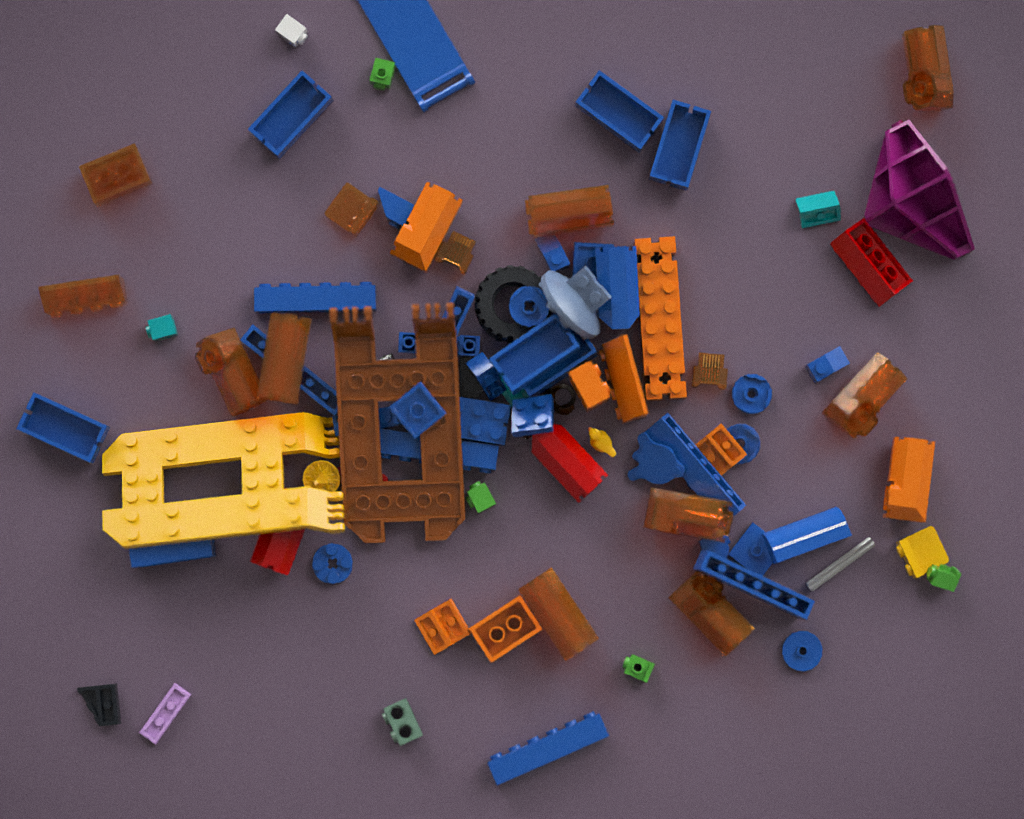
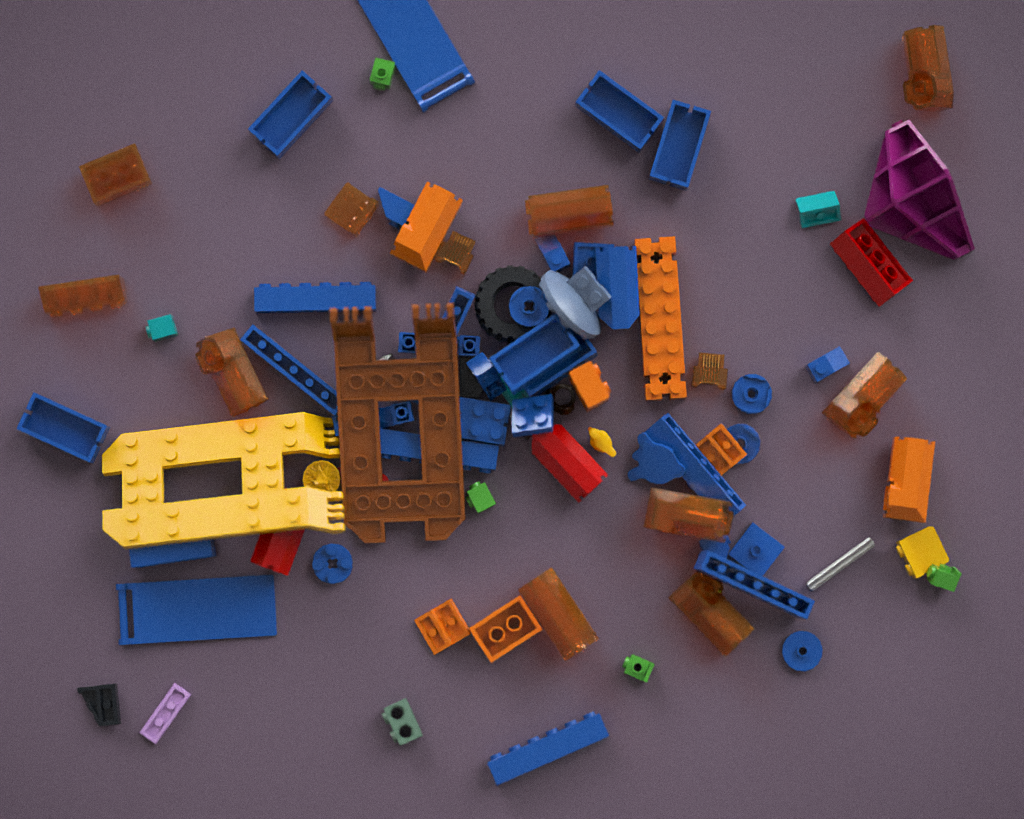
(199, 609): none -> blue flag
(284, 358): clear orange brick -> none
(291, 31): white brick -> none
(417, 410): blue plate -> none
(624, 379): orange slope -> none
(806, 534): blue brick -> none

